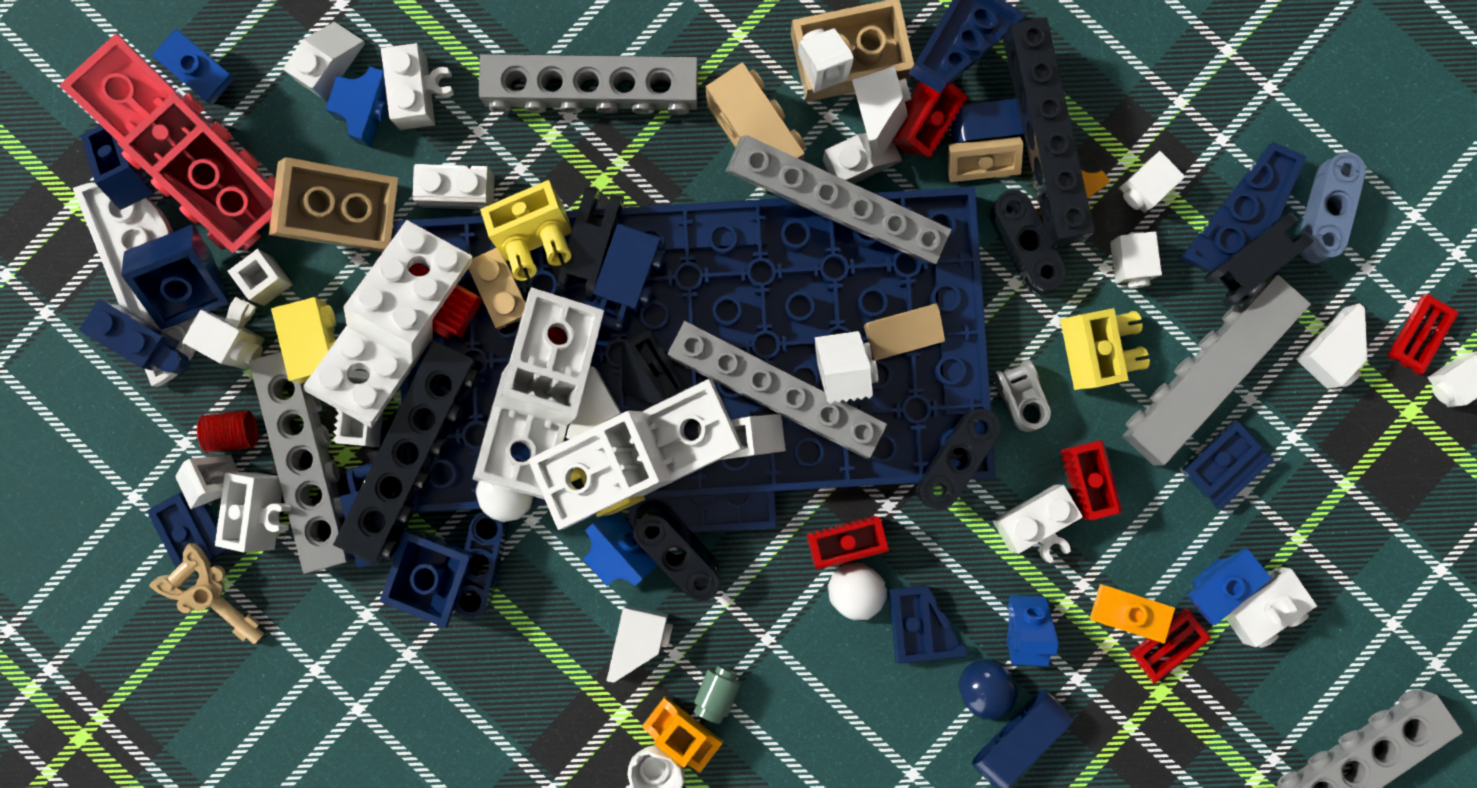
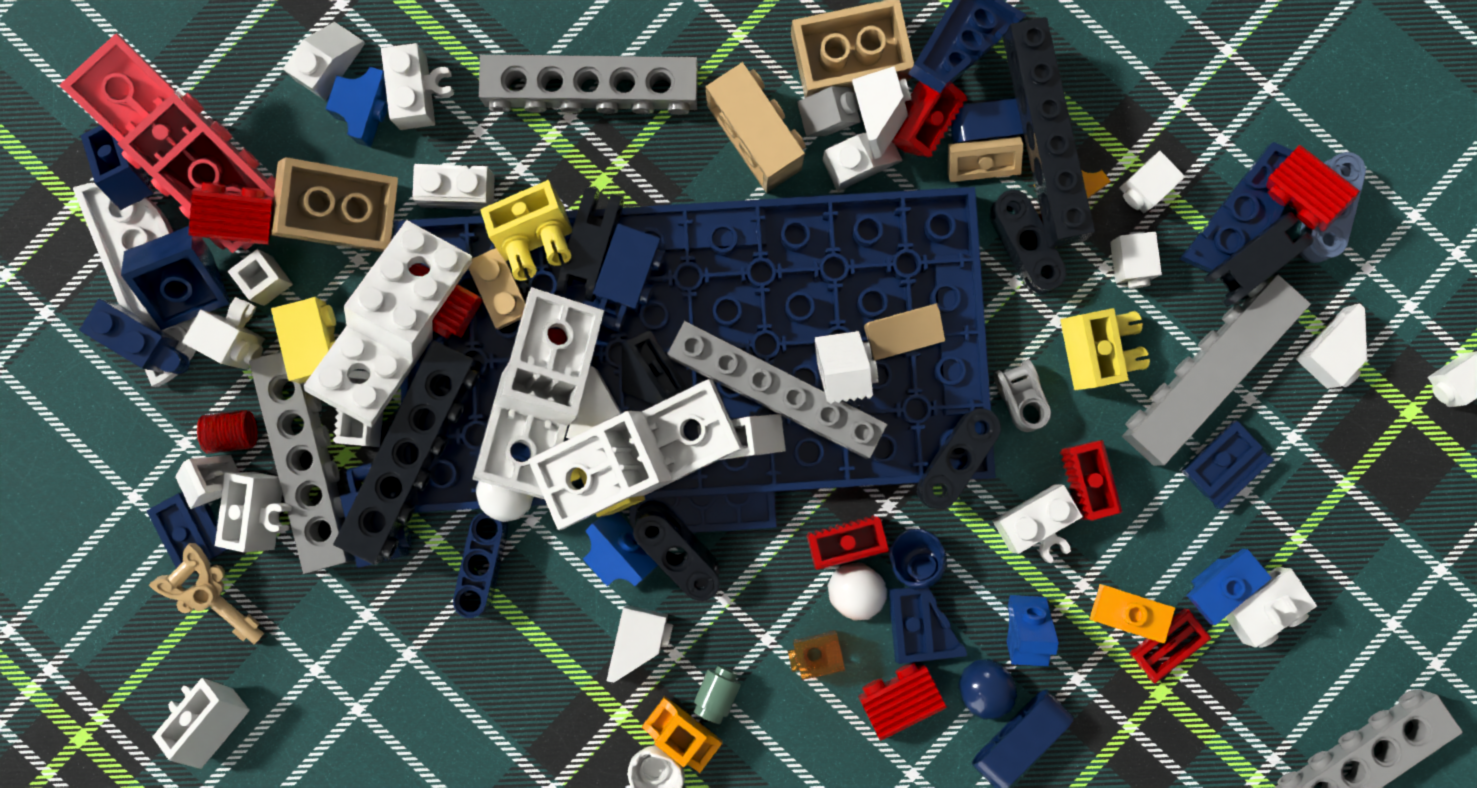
(193, 66): blue brick -> none
(200, 723): none -> white brick
(230, 214): none -> red brick
(426, 577): dark blue slope -> none
(825, 58): white slope -> none
(829, 111): none -> light grey brick
(829, 661): none -> clear orange brick
(837, 199): light grey brick -> none
(901, 700): none -> red brick
(918, 558): none -> dark blue hair
(1311, 189): none -> red brick
(1406, 359): red tile -> none

